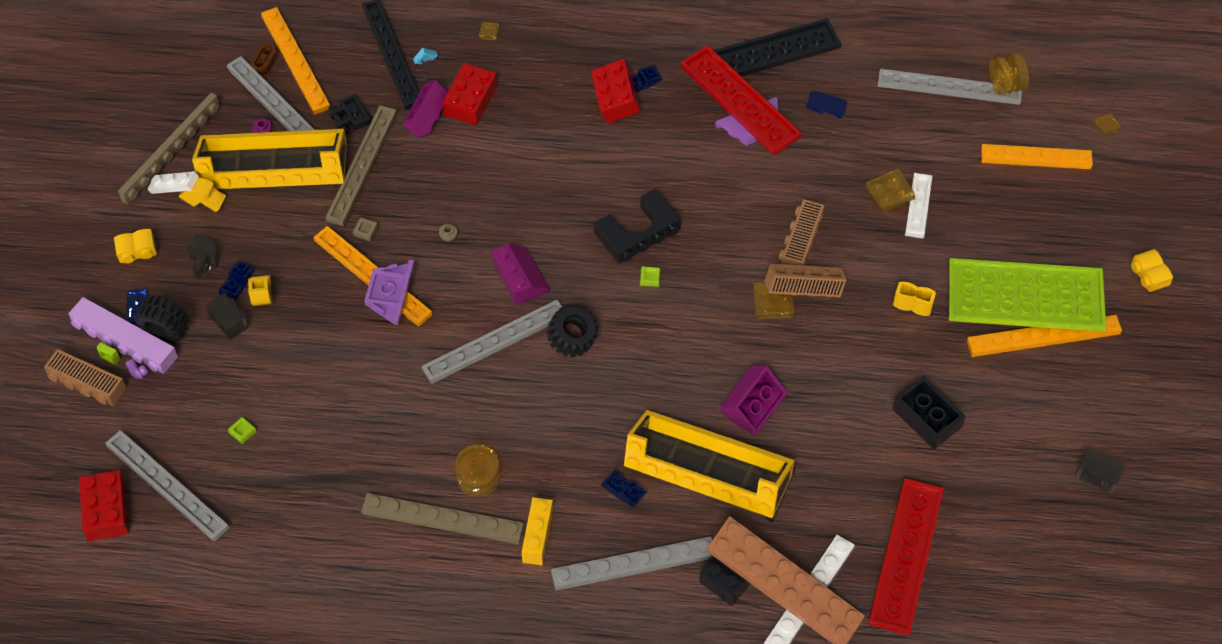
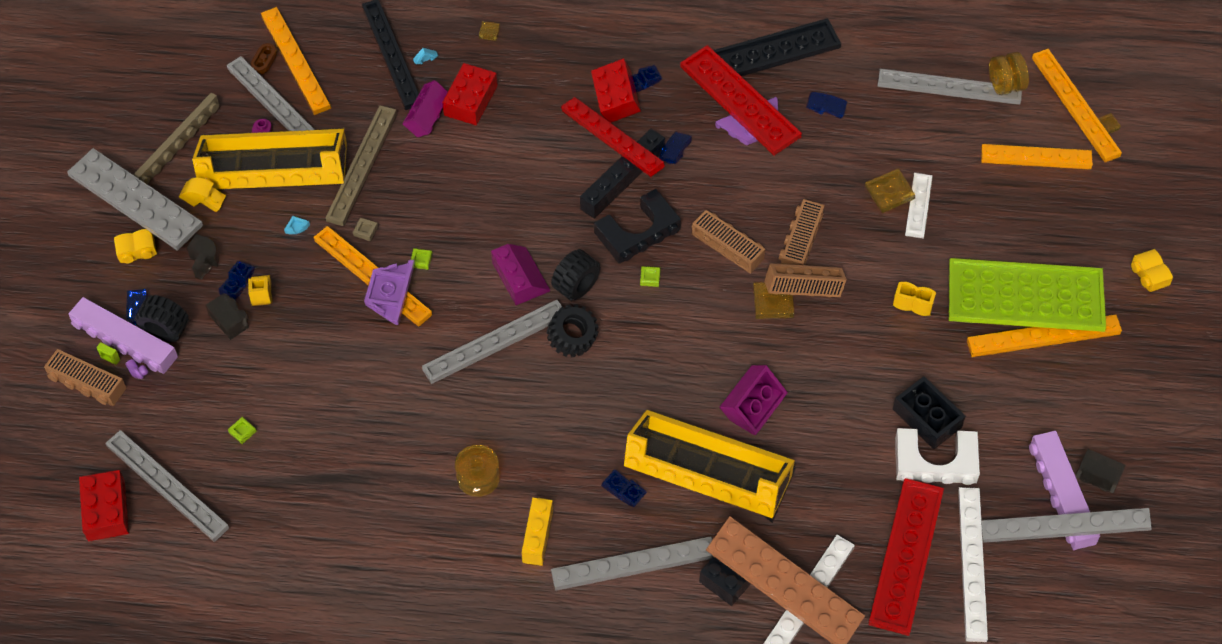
(135, 199): none -> light grey plate
(173, 182): white plate -> none
(296, 225): none -> medium azure tile
(353, 110): black plate -> none
(421, 258): none -> lime tile
(443, 518): dark tan plate -> none
(448, 236): dark tan plate -> none
(575, 274): none -> black tyre
(613, 137): none -> red plate
(618, 177): none -> black brick
(675, 147): none -> clear blue slope
(728, 241): none -> medium nougat brick
(912, 466): none -> white arch
(972, 565): none -> white plate
(1060, 482): none -> lavender brick
(1066, 525): none -> light grey plate
(1076, 105): none -> light orange plate

